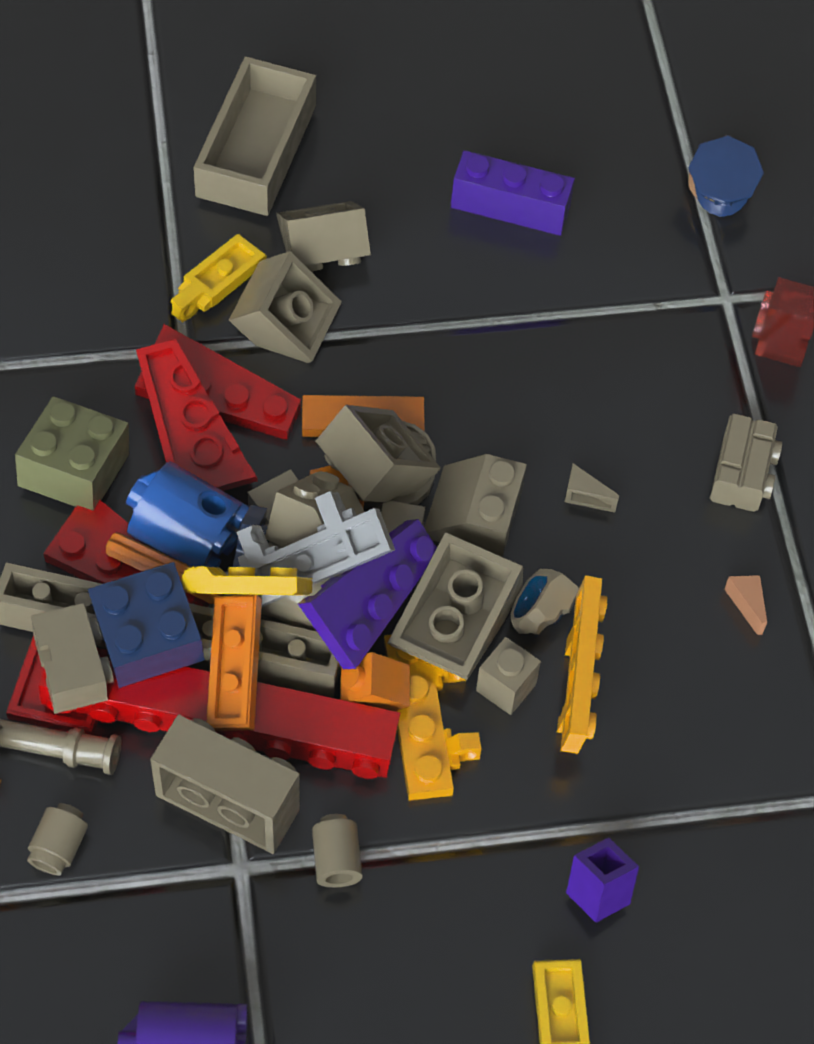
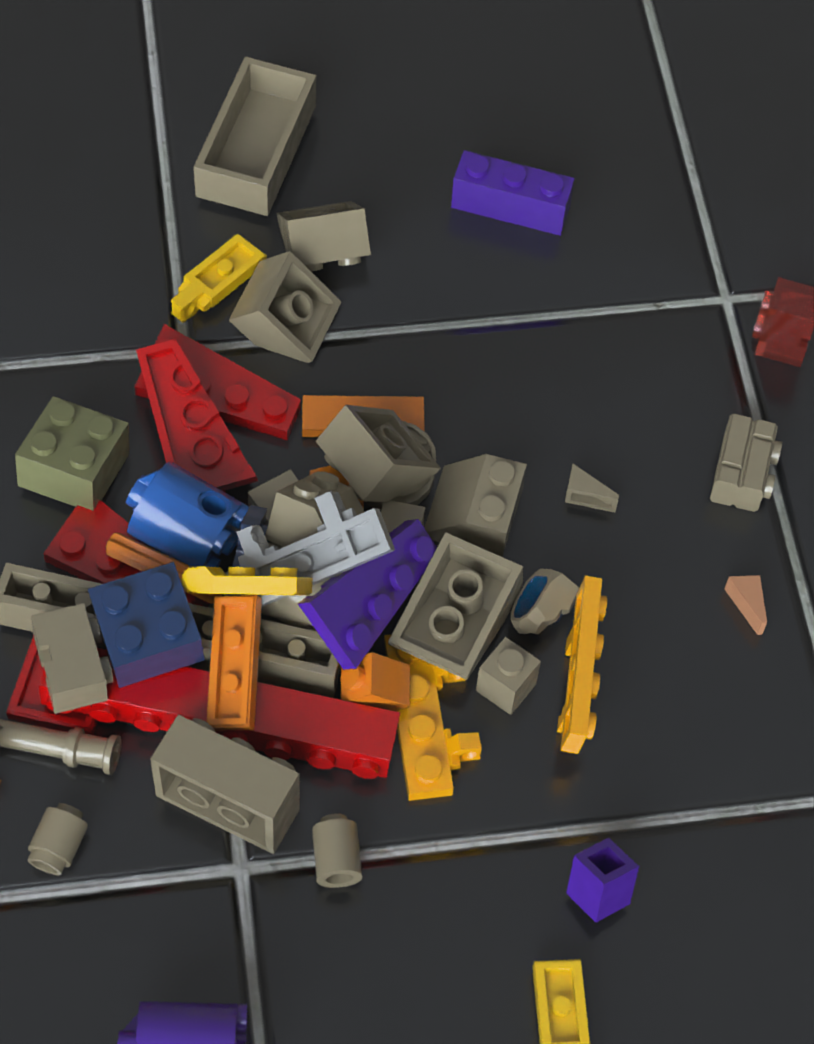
(724, 175): dark blue piece -> none

